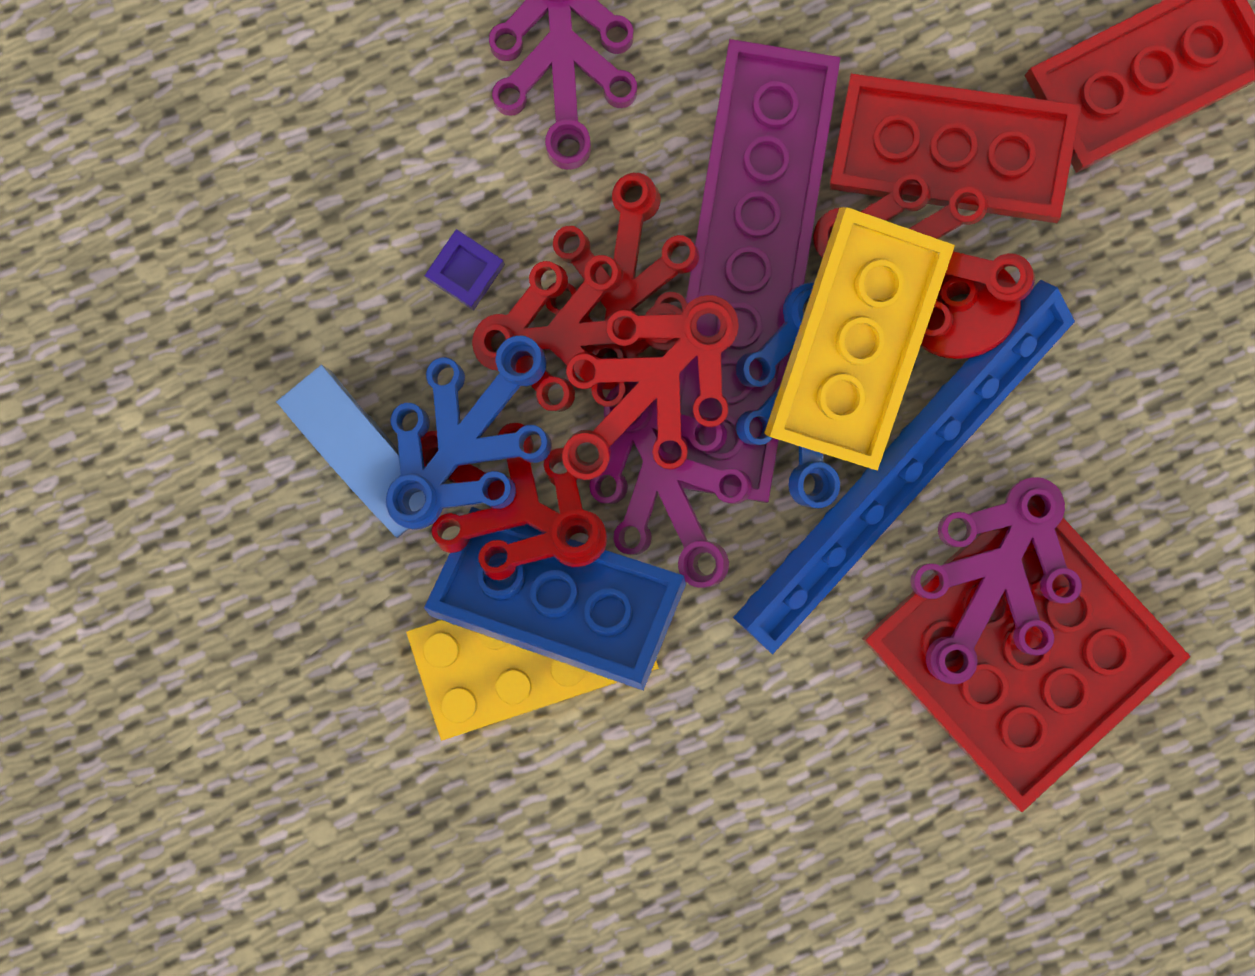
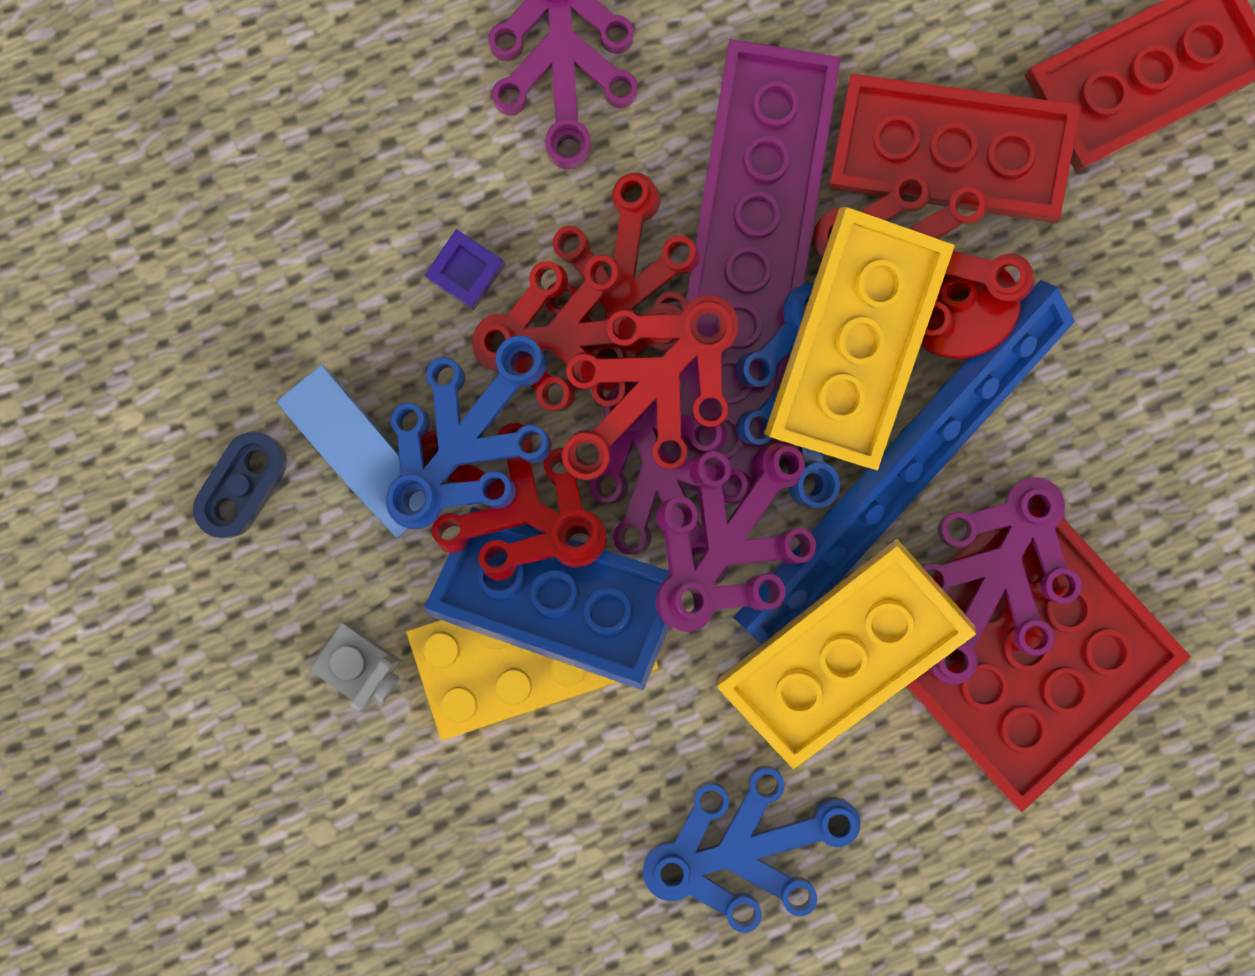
(236, 481): none -> dark blue plate
(357, 667): none -> light grey bracket
(726, 540): none -> magenta plant
(741, 851): none -> blue plant
(846, 654): none -> yellow plate

